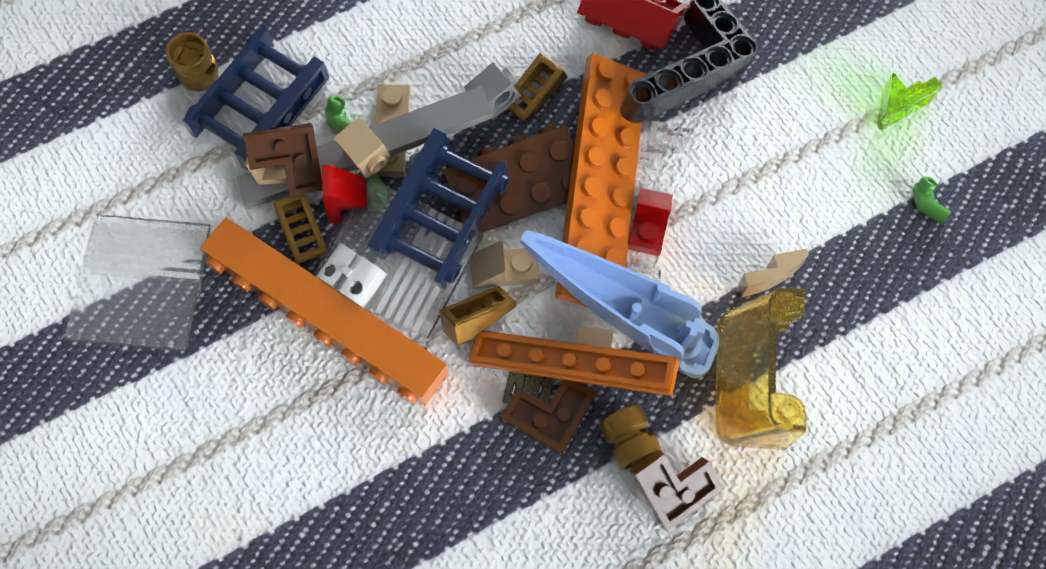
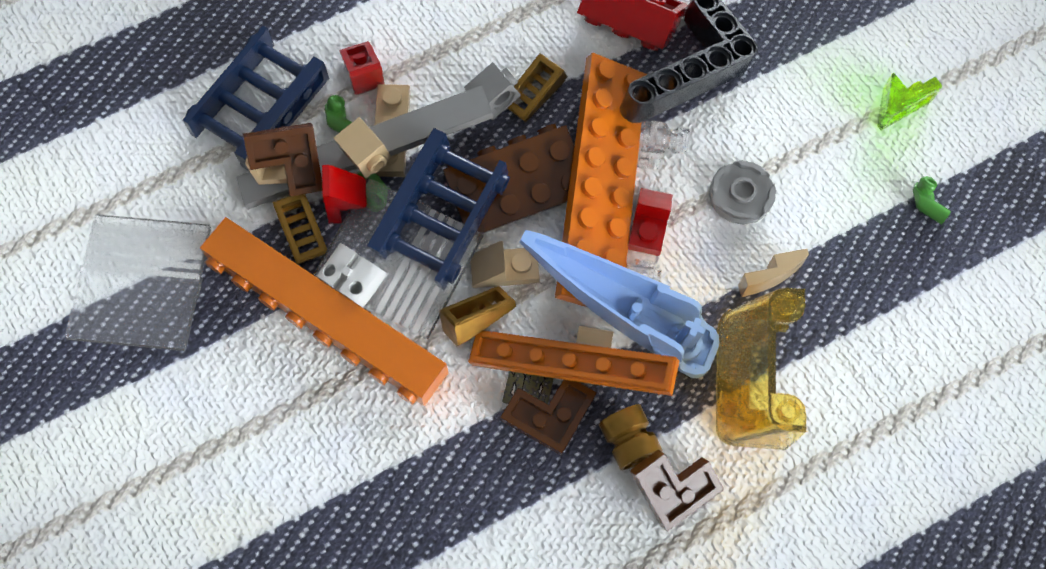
(192, 61): pearl gold wheel -> none
(362, 67): none -> red slope
(742, 192): none -> light grey tile

